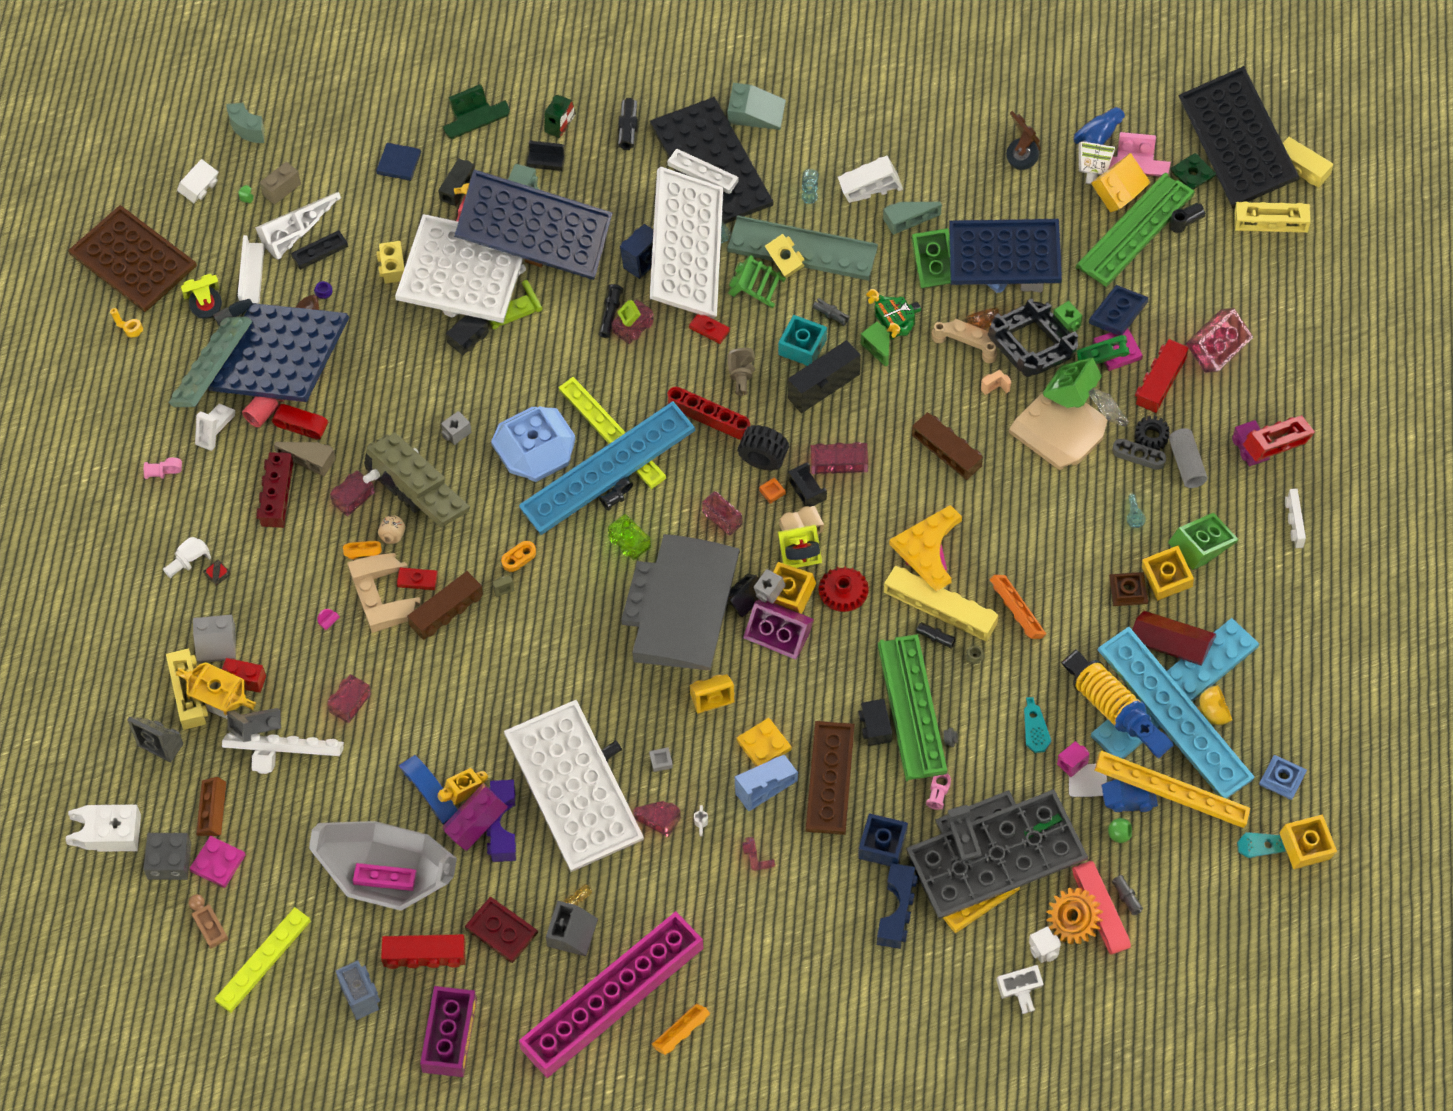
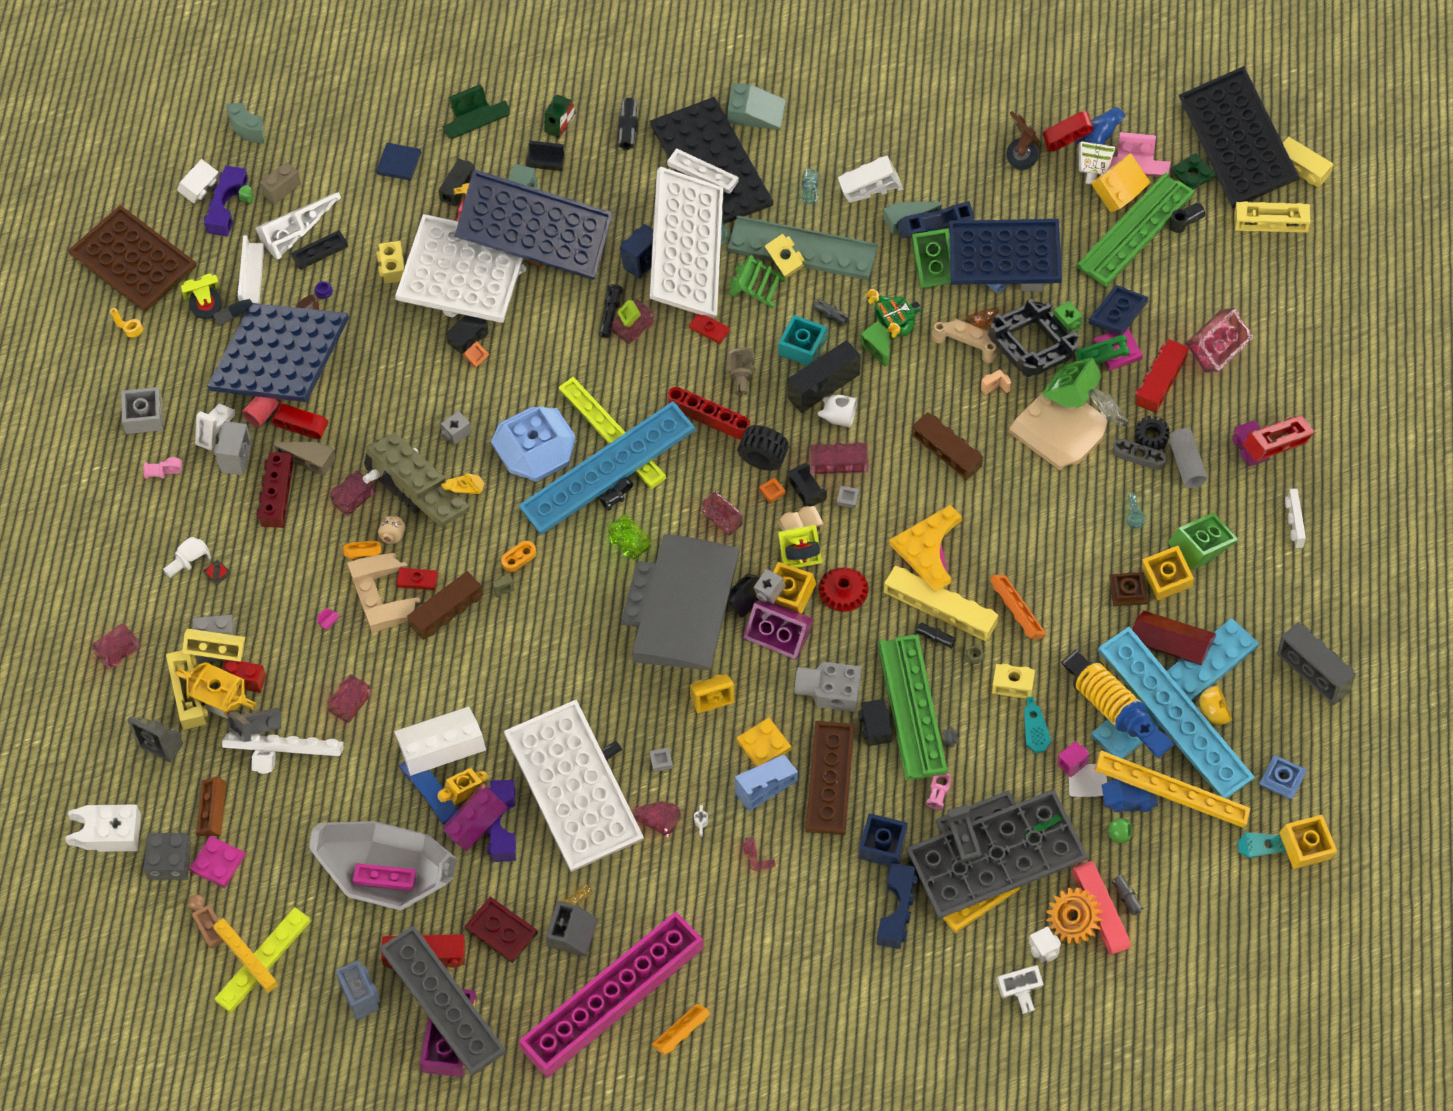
(115, 646): none -> clear pink brick
(142, 410): none -> light grey brick
(210, 361): sand green plate -> none
(213, 645): none -> light yellow brick
(219, 219): none -> dark purple arch
(233, 448): none -> light grey brick
(245, 955): none -> yellow piece
(440, 740): none -> white slope
(443, 1000): none -> dark grey plate
(465, 484): none -> yellow piece
(475, 354): none -> orange plate
(520, 307): lime plate -> none
(830, 685): none -> light grey brick
(839, 410): none -> white piece
(848, 497): none -> light grey plate
(935, 220): none -> dark blue arch
(1004, 686): none -> light yellow brick
(1067, 131): none -> red beam
(1316, 663): none -> dark grey brick

